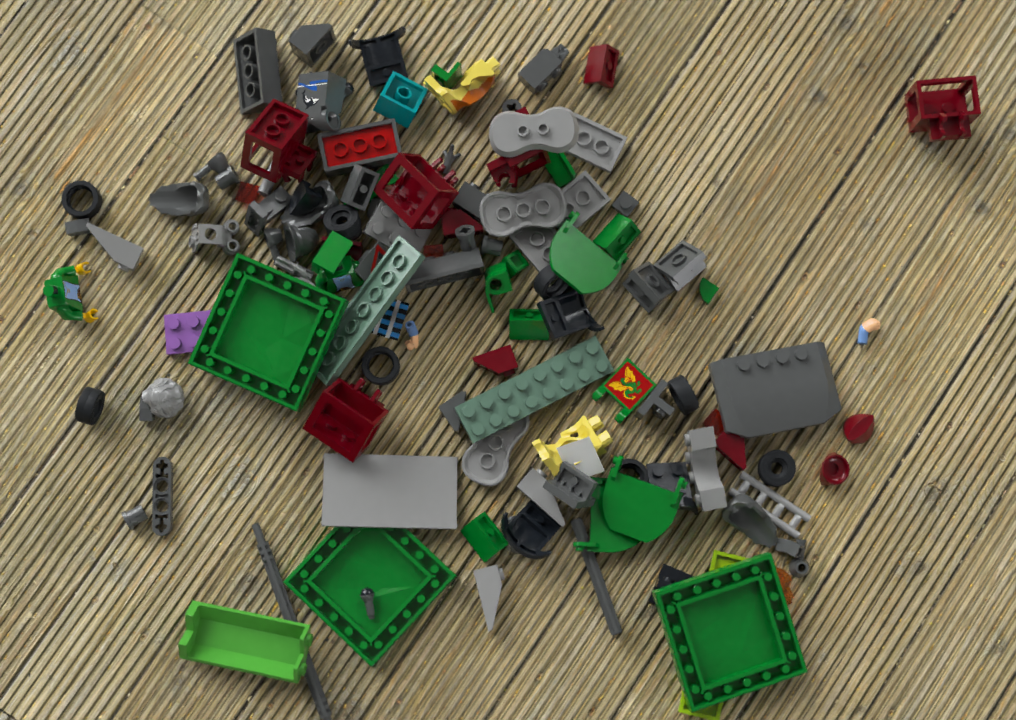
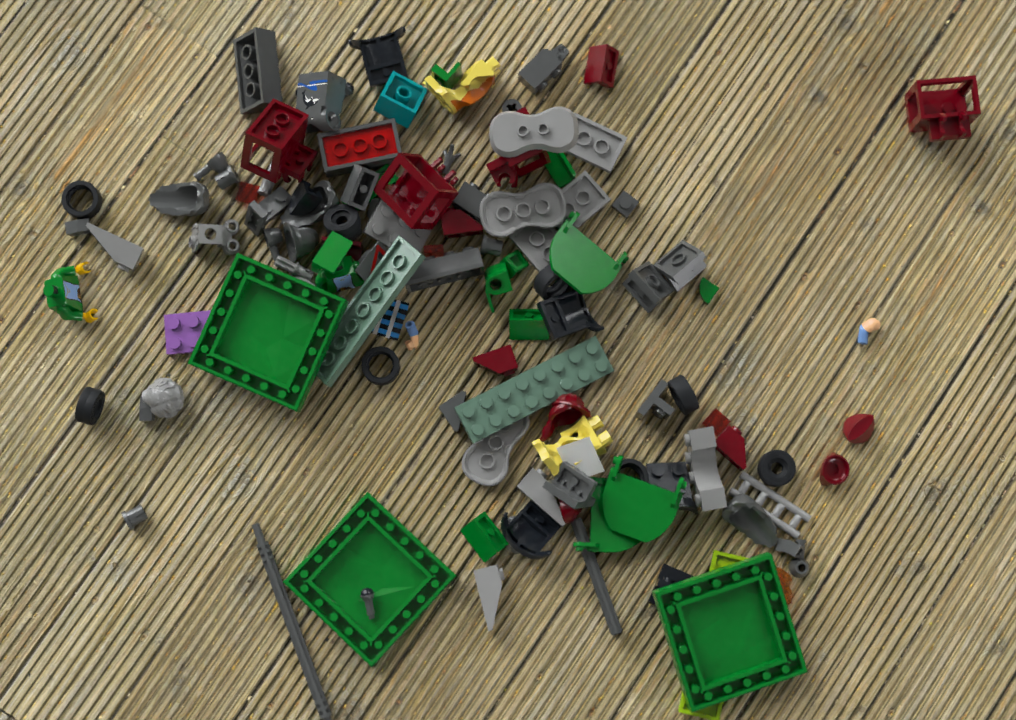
(162, 496): dark grey beam -> none
(245, 642): bright green panel -> none
(311, 42): dark grey slope -> none
(346, 418): dark red piece -> none
(390, 492): light grey piece -> none
(466, 236): dark grey bush -> none
(564, 411): none -> dark red piece
(568, 513): none -> dark red piece
(617, 236): green panel -> none
(627, 387): flag -> none
(775, 390): dark grey slope -> none

